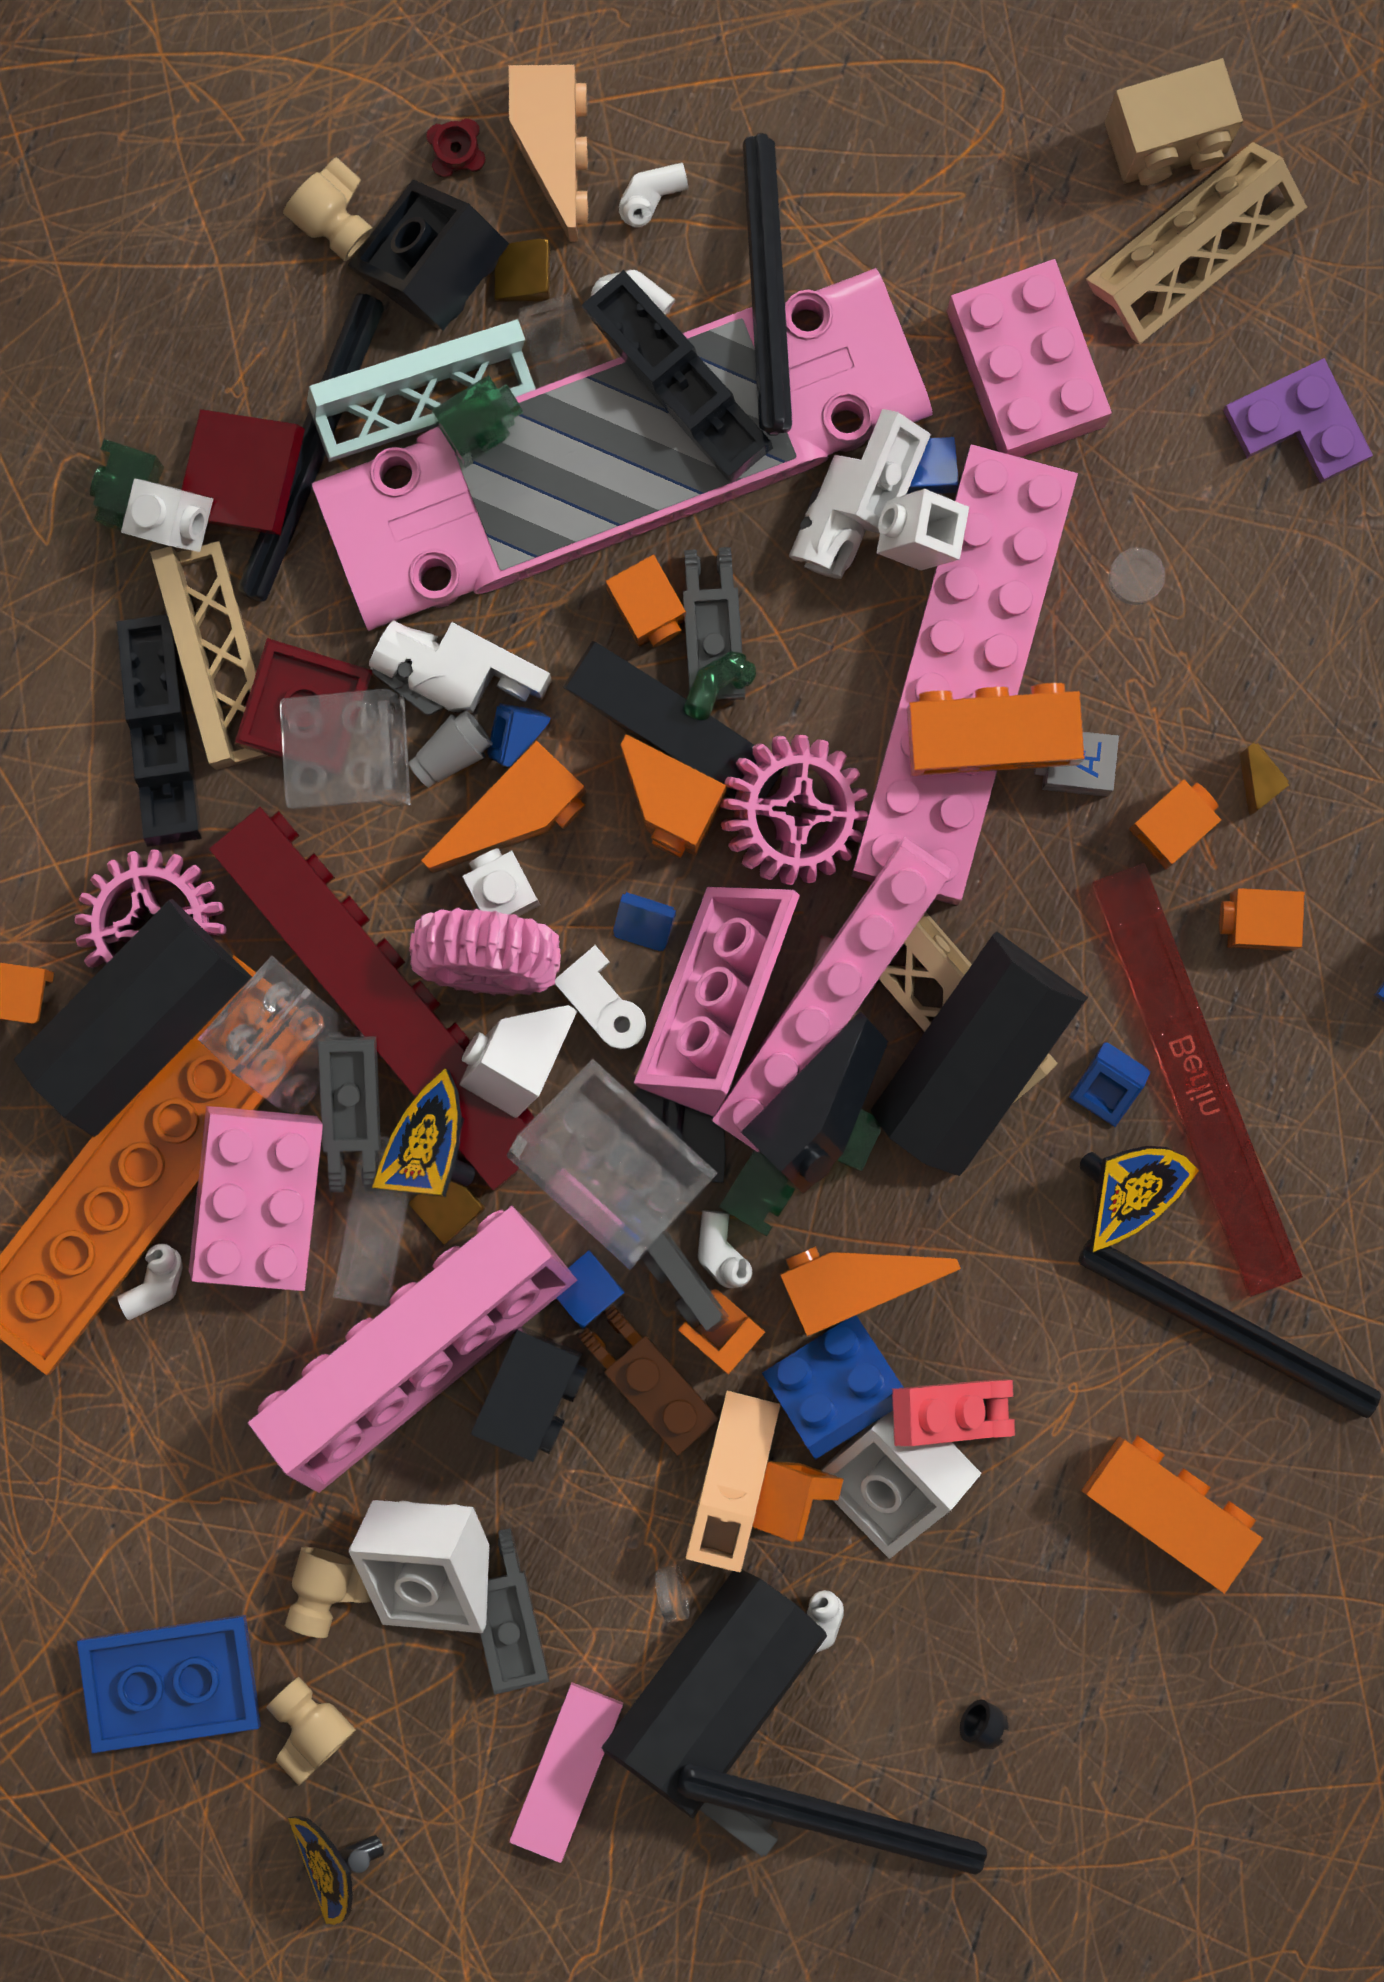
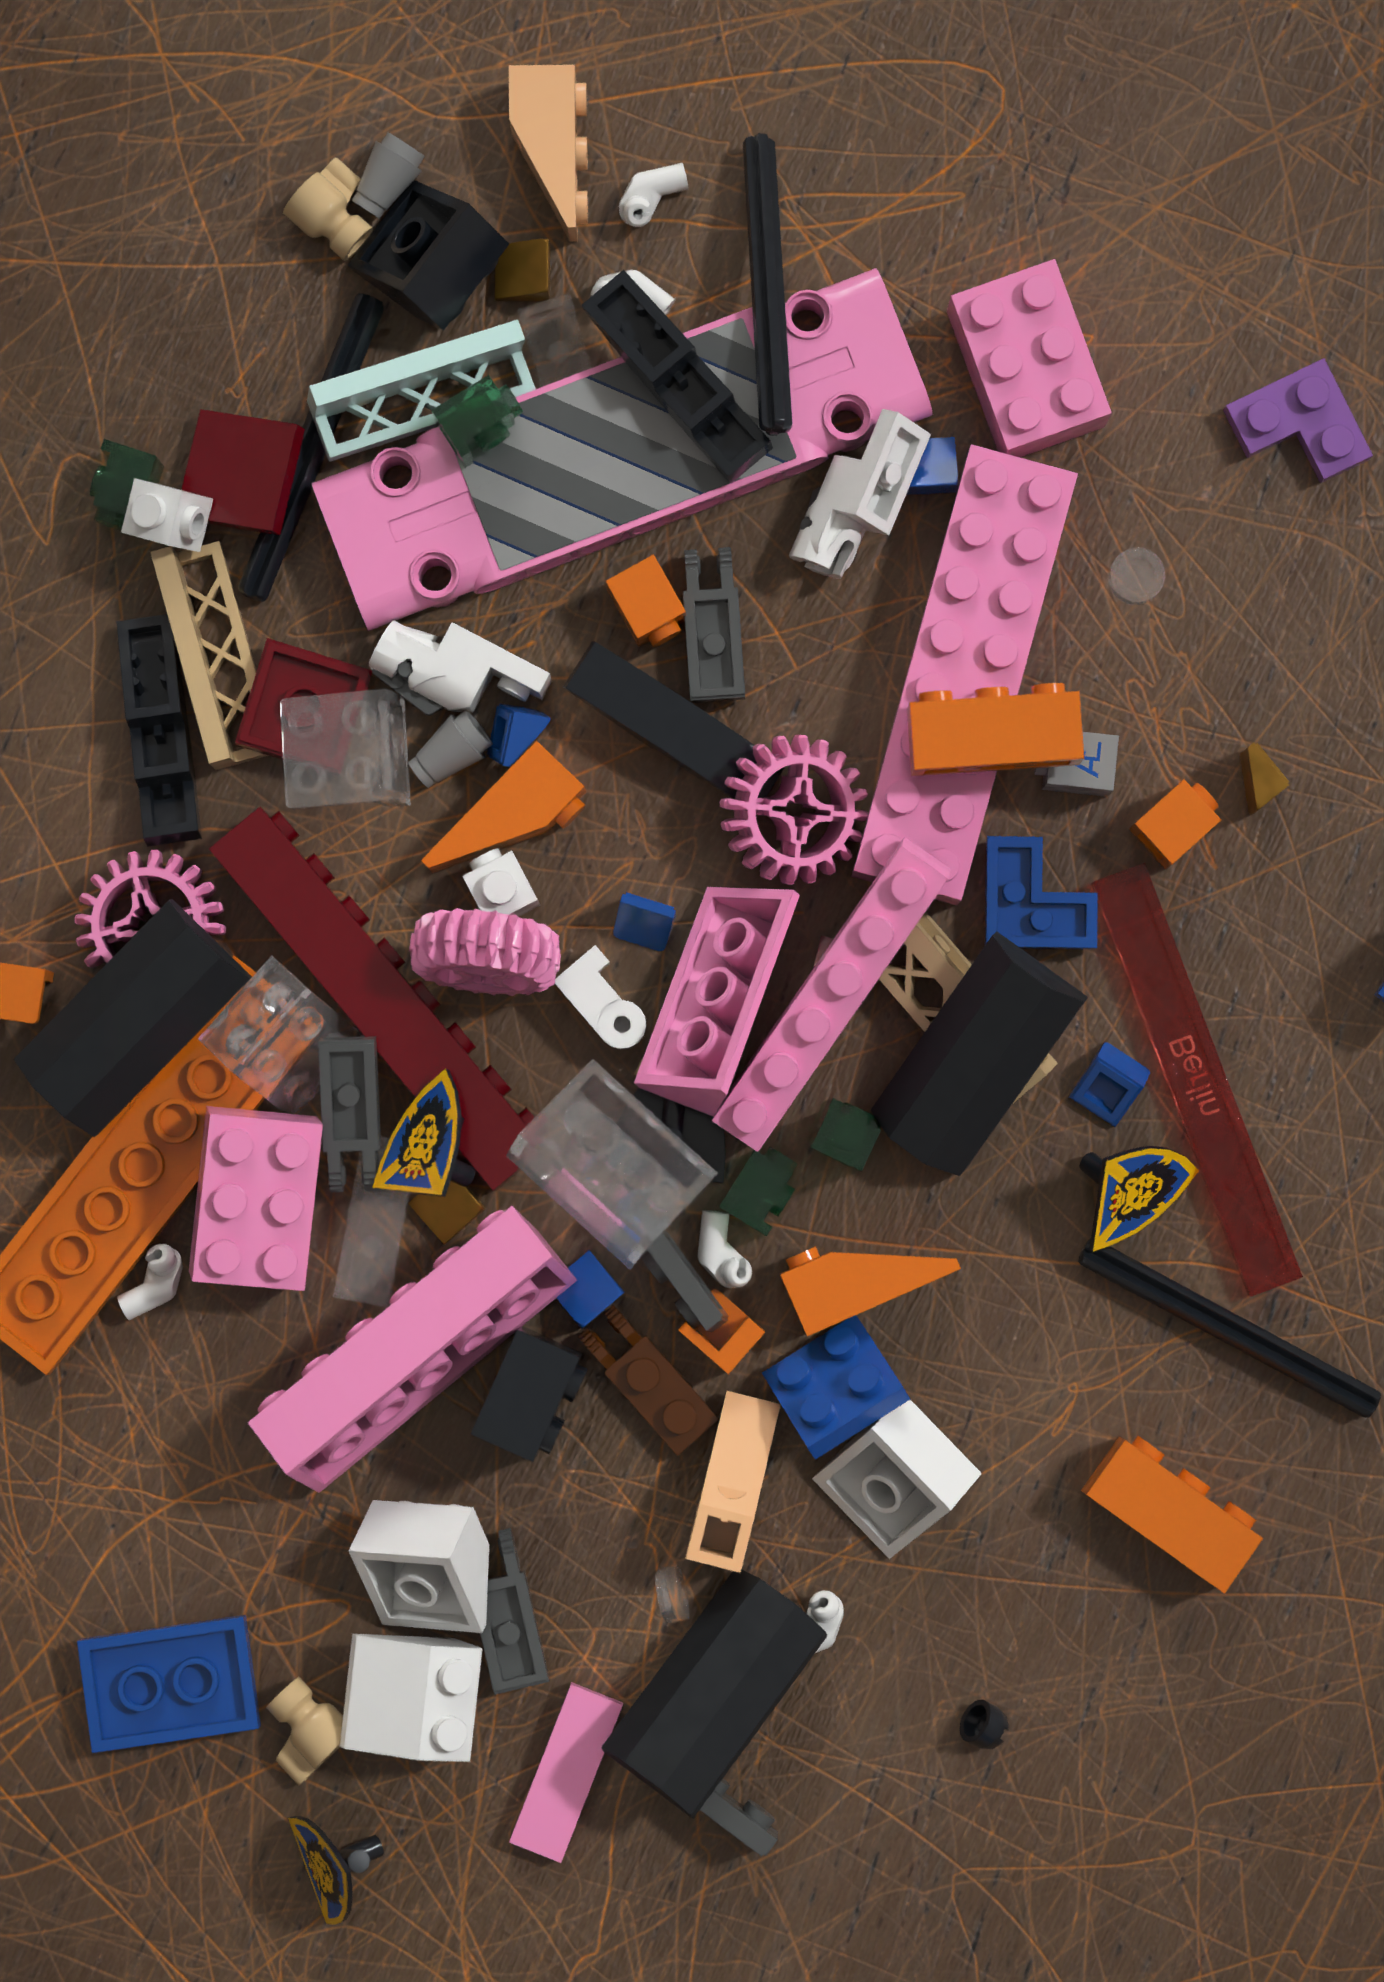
(320, 1581): tan piece -> none
(387, 174): none -> light grey cone
(411, 1697): none -> white slope
(452, 132): dark red plate -> none
(516, 1058): white slope -> none
(672, 797): orange slope -> none
(714, 676): clear green arm -> none
(788, 1498): orange panel -> none
(816, 1112): black slope -> none
(831, 1819): black axle -> none
(922, 529): white brick -> none
(952, 1412): coral plate -> none
(1021, 909): none -> blue plate
(1173, 123): tan brick -> none
(1189, 226): tan fence -> none
(1263, 919): orange brick -> none

